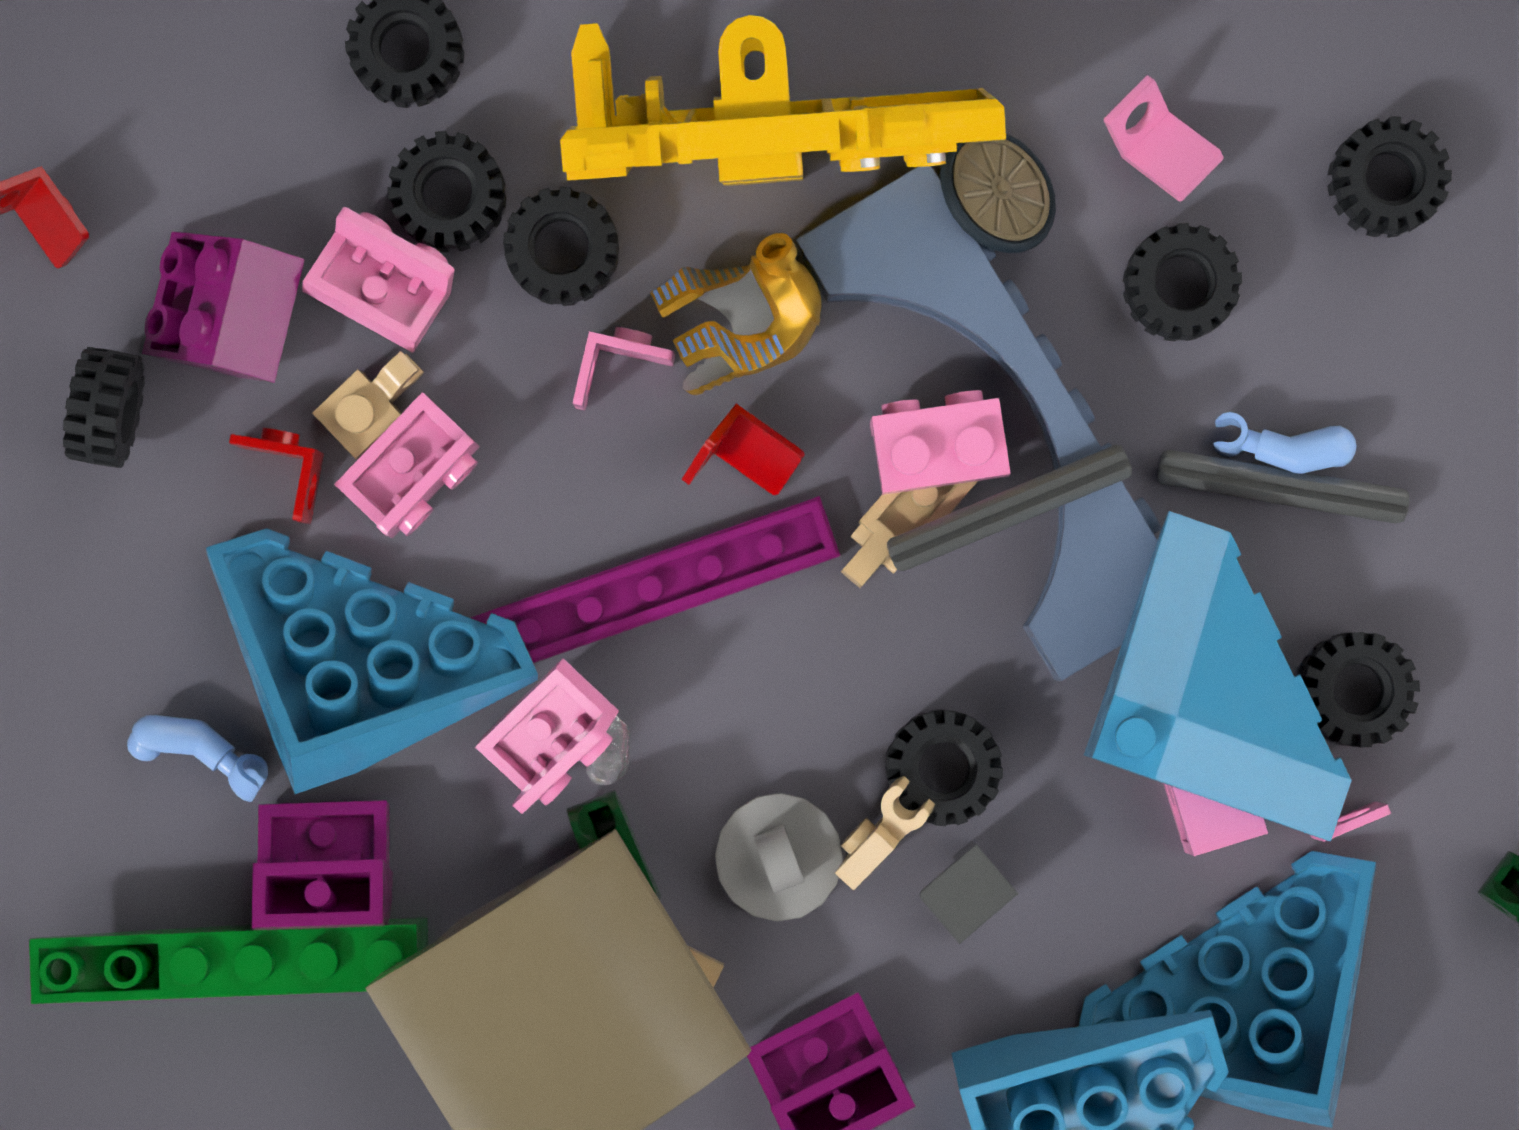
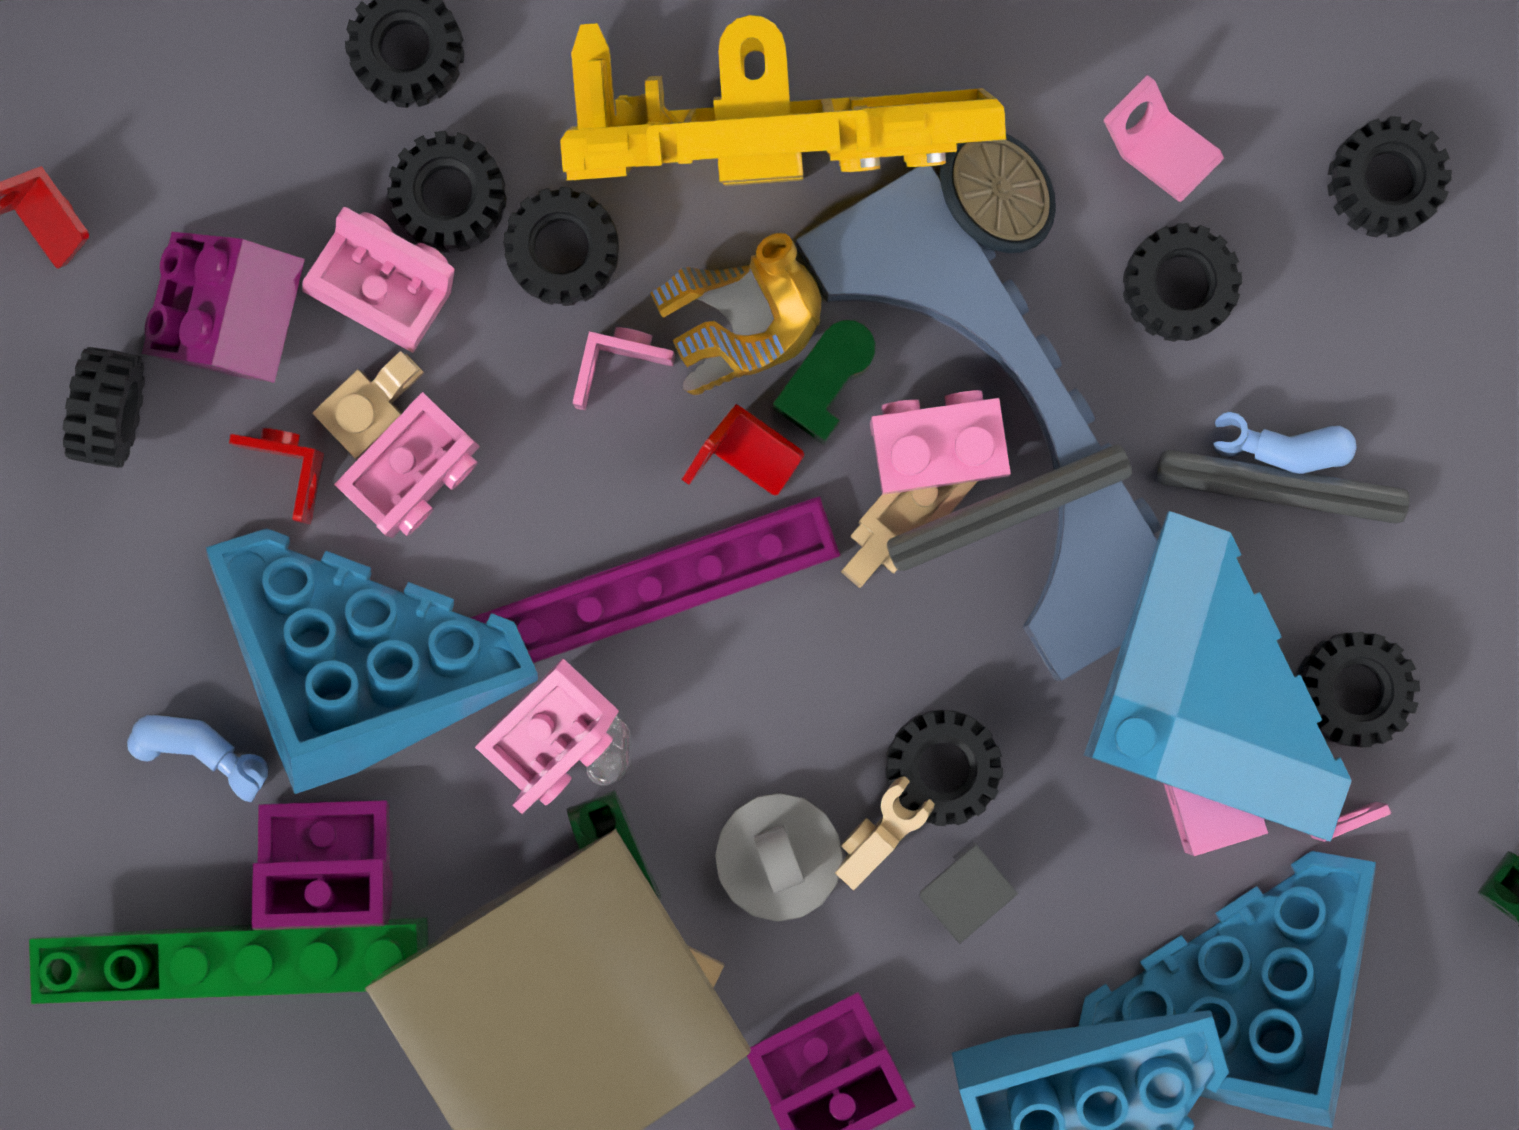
(838, 356): none -> dark green leg

